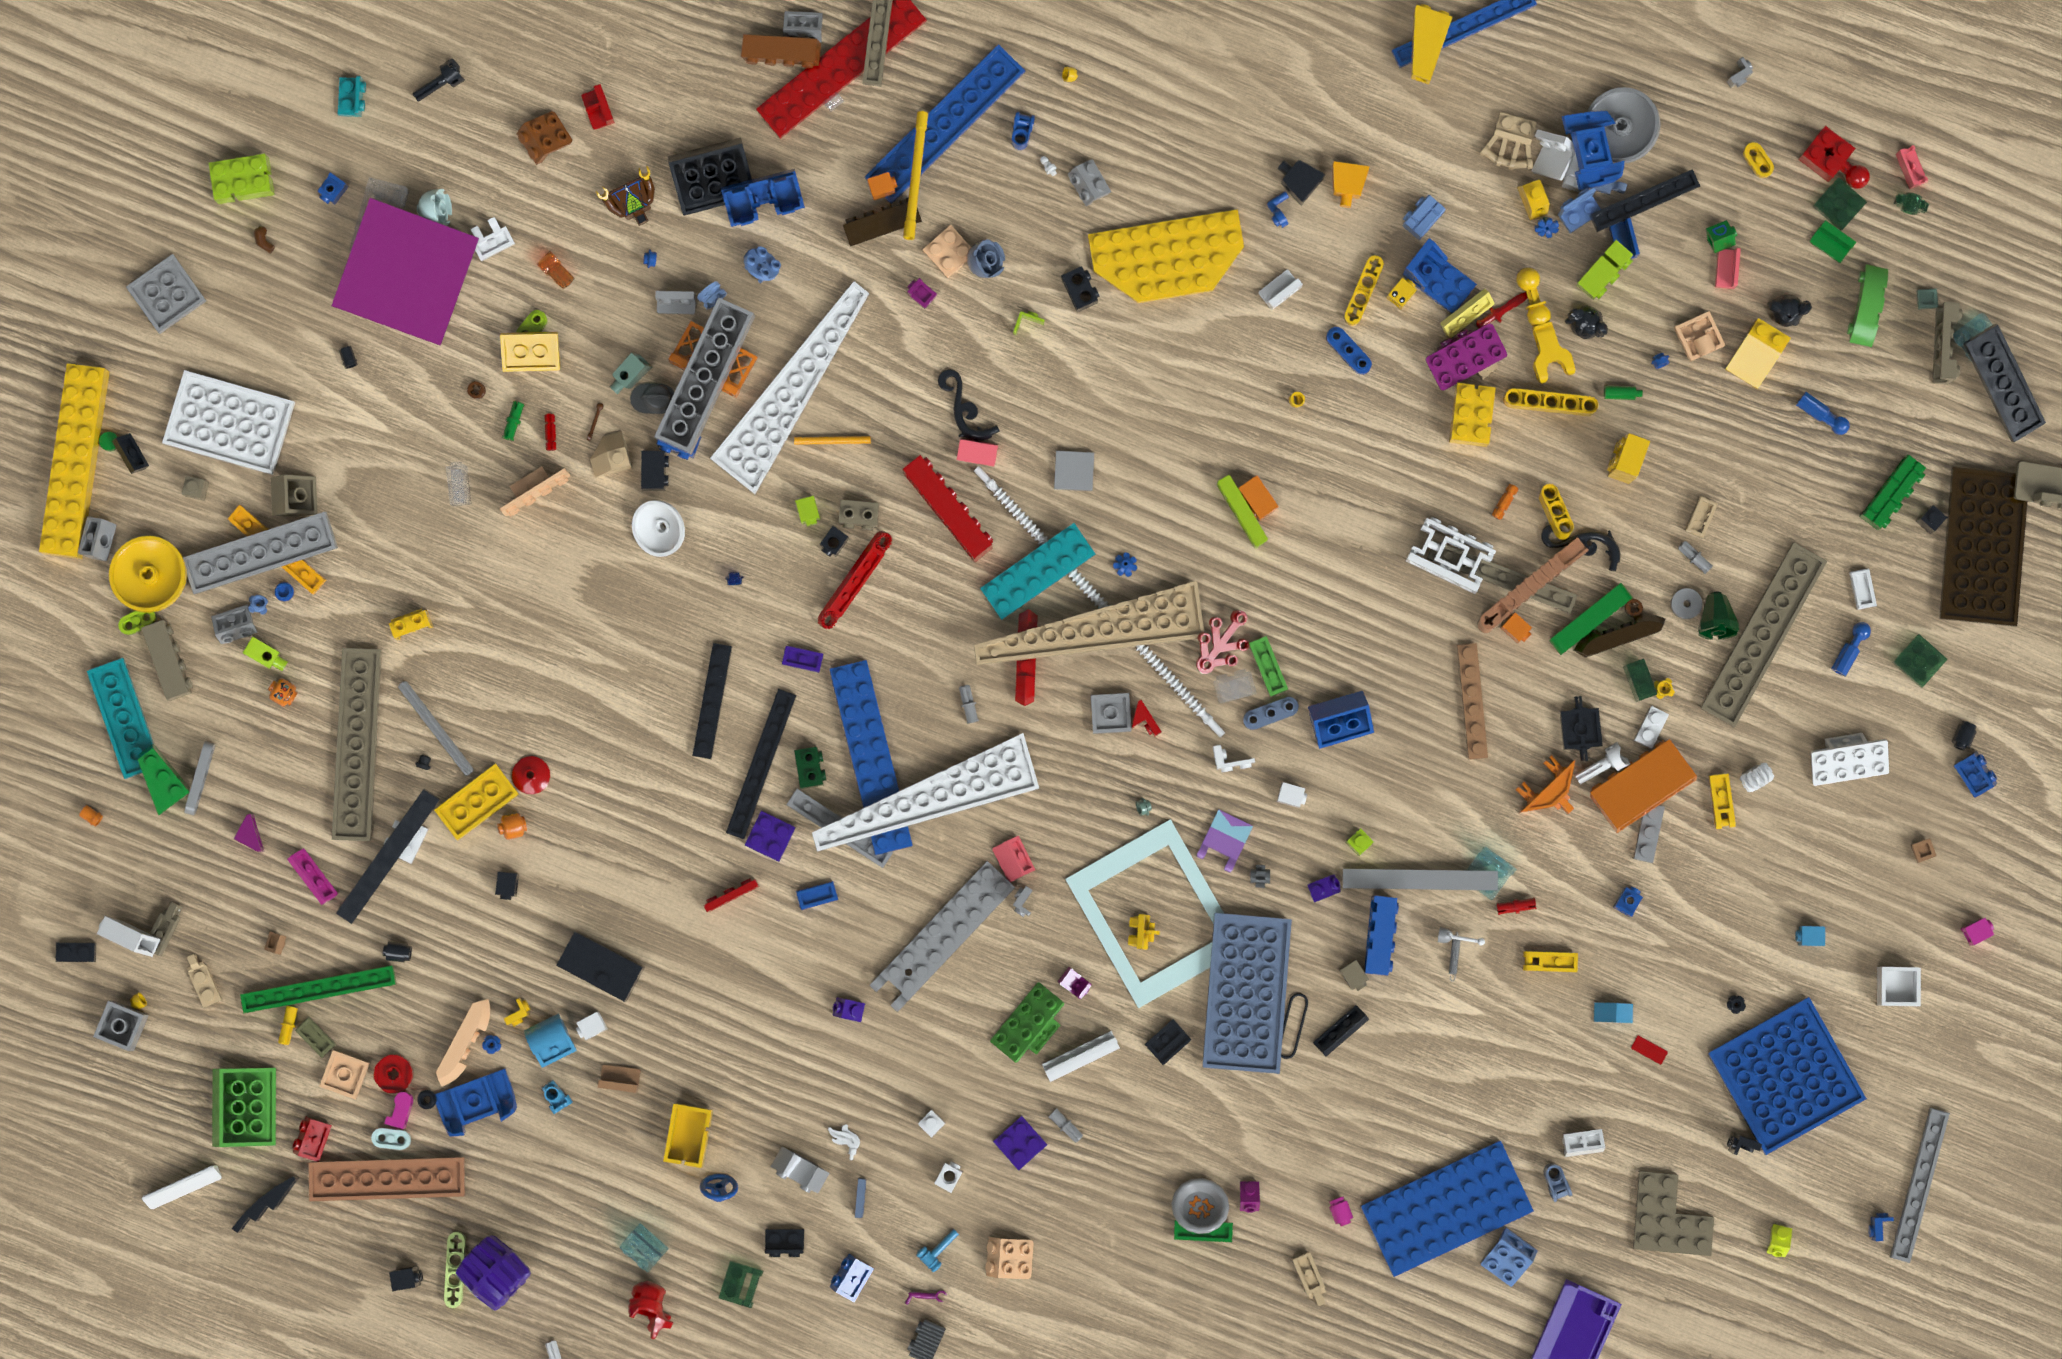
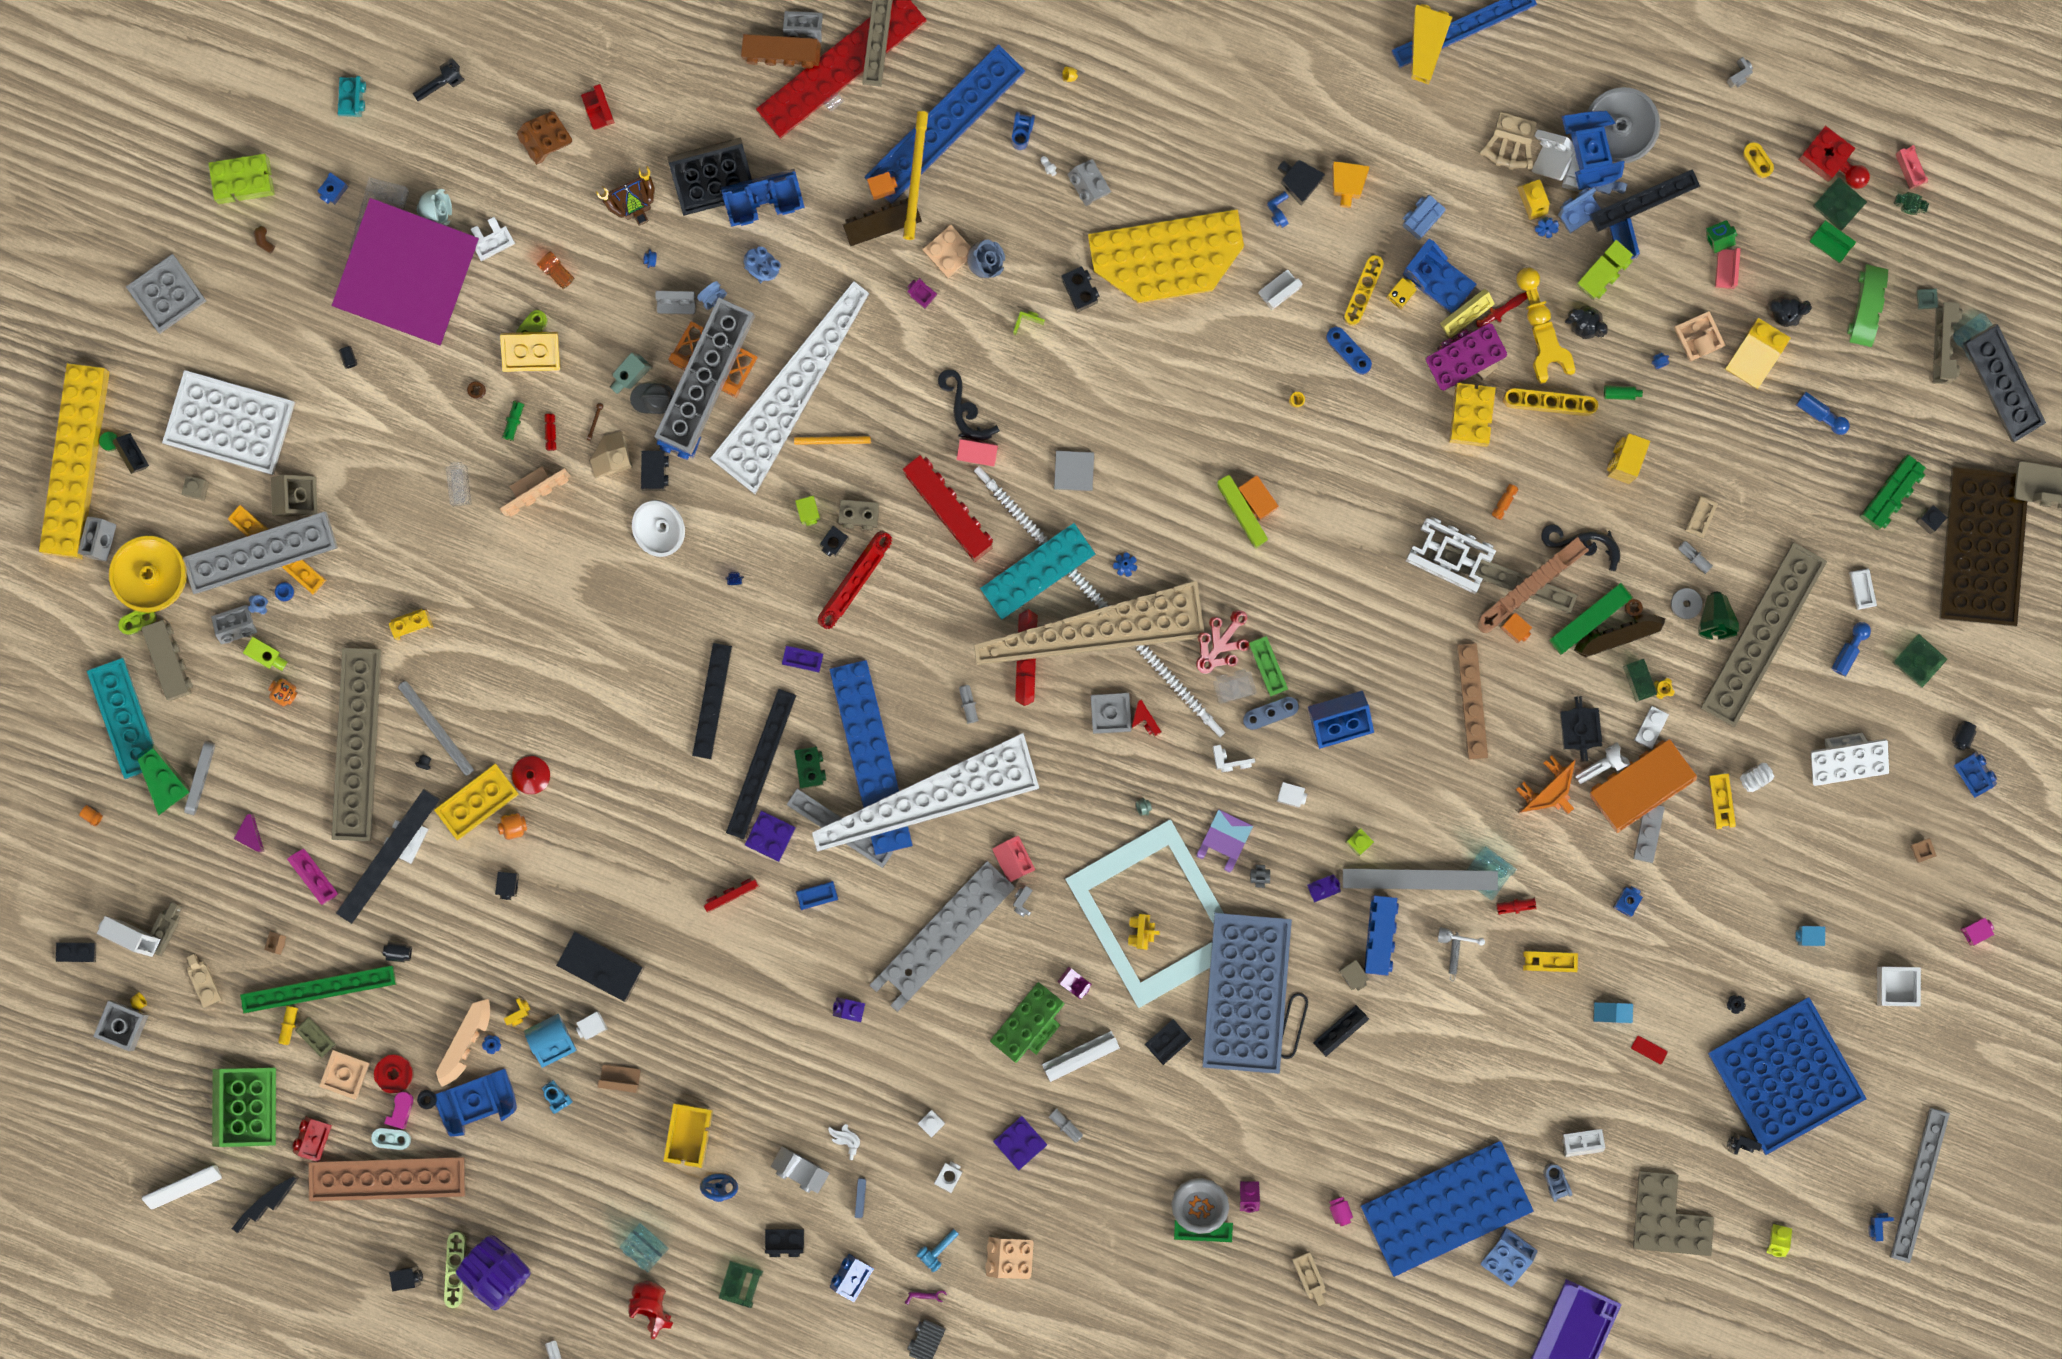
(1556, 520): yellow beam -> none

